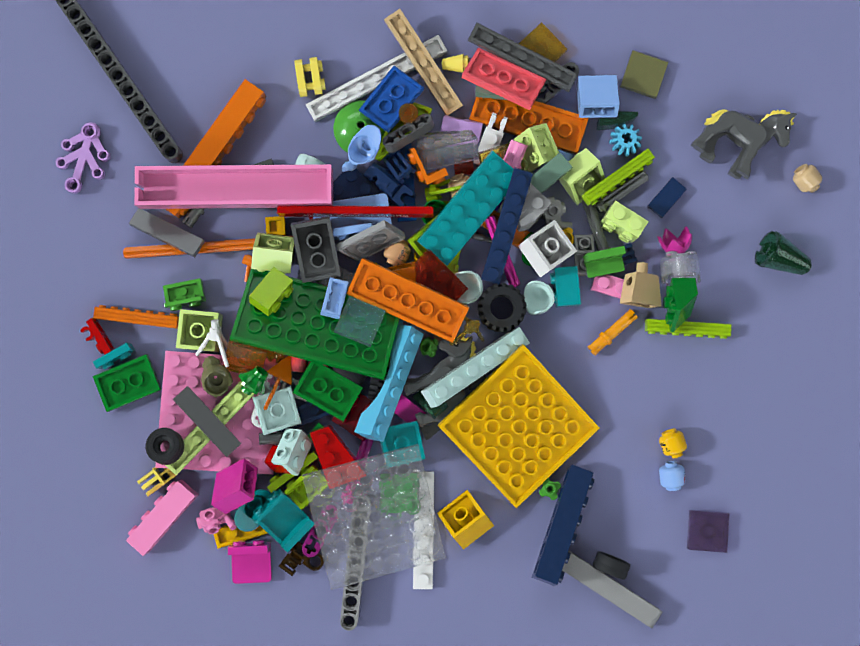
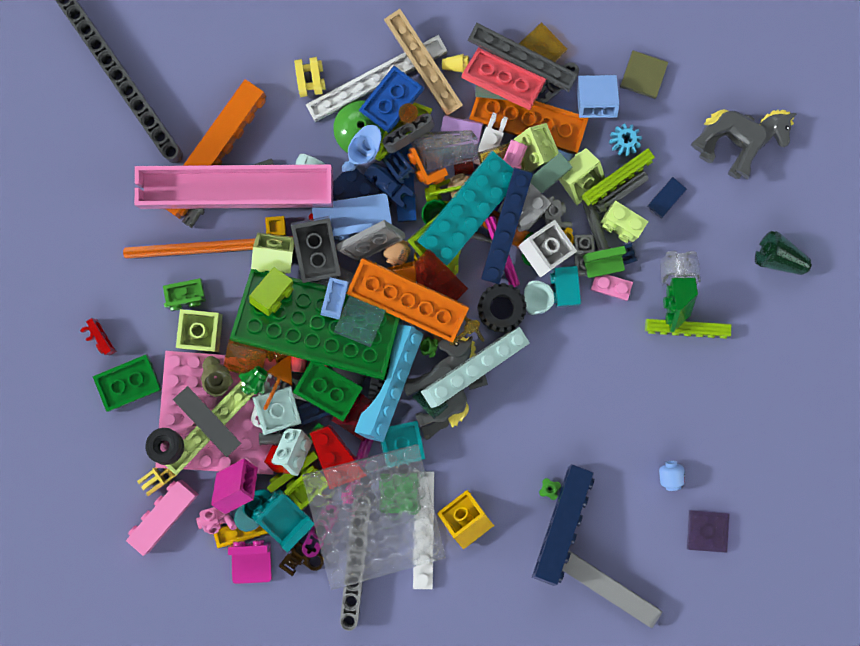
(83, 154): lavender plant -> none
(122, 353): teal plate -> none
(136, 317): orange piece -> none
(166, 232): dark grey tile -> none
(215, 335): white plant -> none
(247, 260): orange hand -> none
(356, 211): red tile -> none
(406, 409): dark pink slope -> none
(474, 285): light aqua helmet -> none
(518, 426): yellow plate -> none
(605, 338): light orange pin -> none
(611, 565): black tyre -> none
(623, 117): clear green slope -> none
(641, 288): tan torso -> none
(672, 243): dark pink piece -> none
(673, 443): yellow head -> none
(807, 178): tan head -> none

